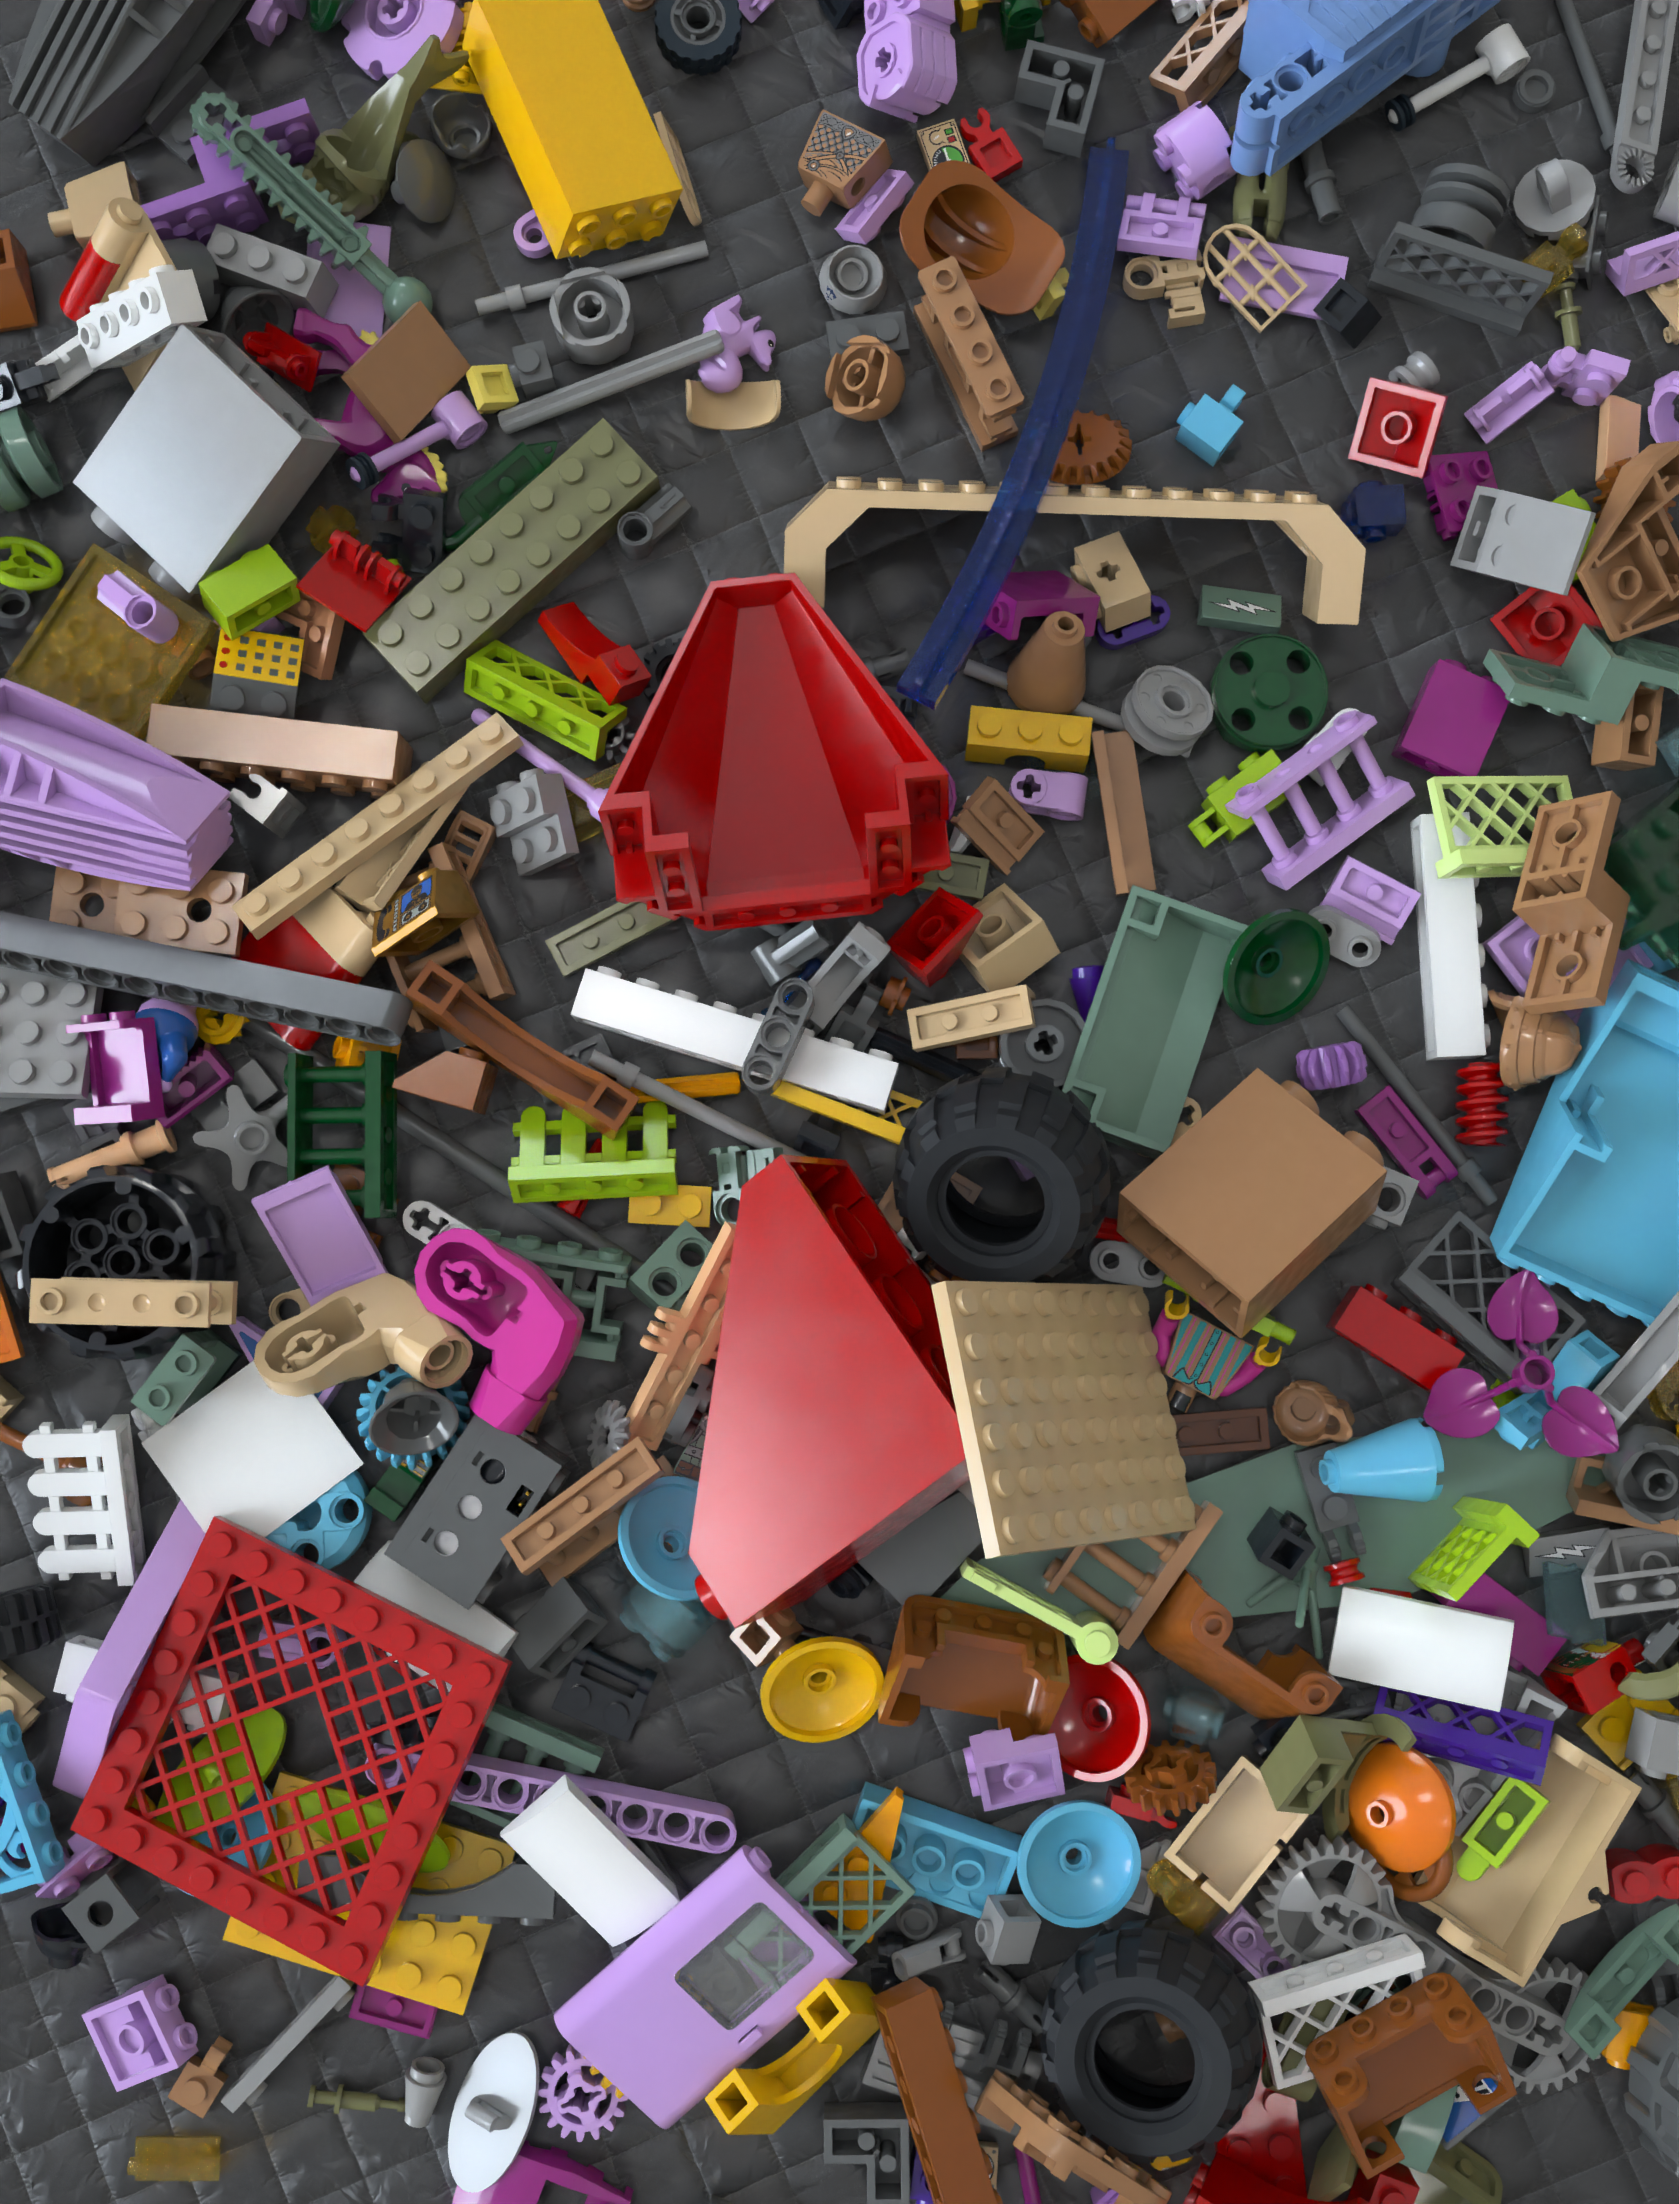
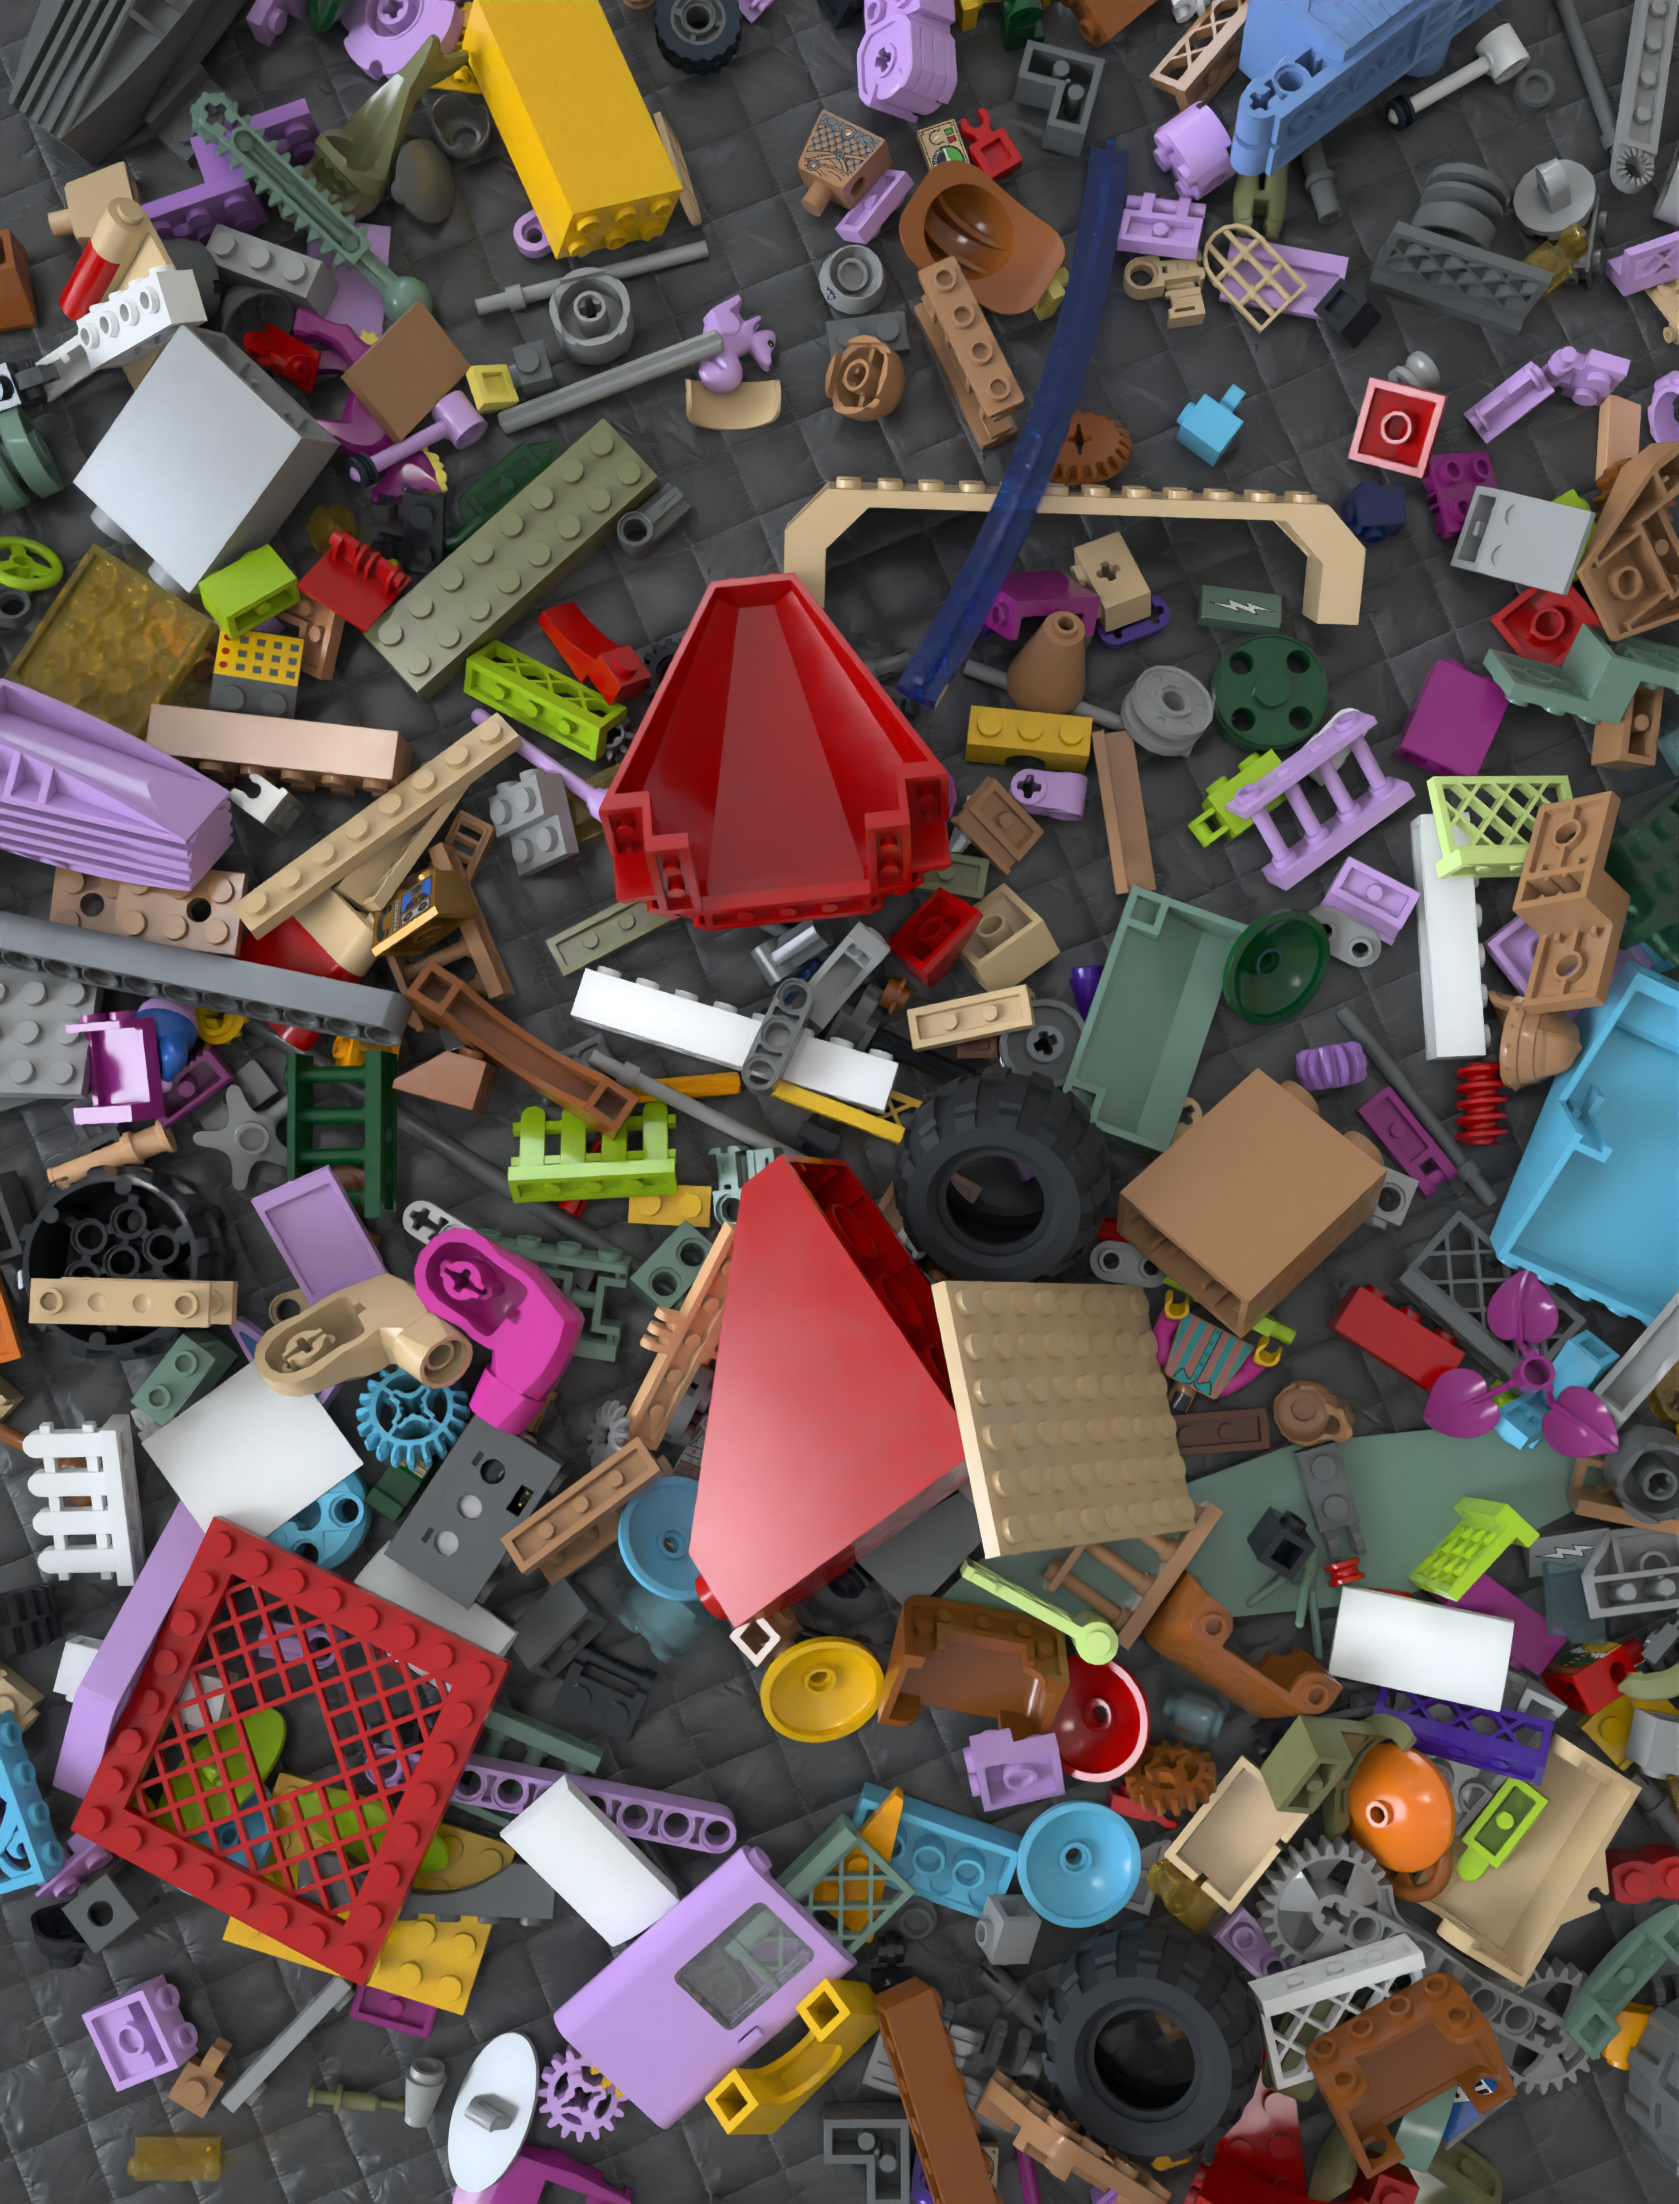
(137, 607): lavender piece -> none
(413, 1419): dark grey hat -> none
(927, 1956): light grey bar -> none
(1389, 1464): medium azure cone -> none
(1568, 315): olive piece -> none

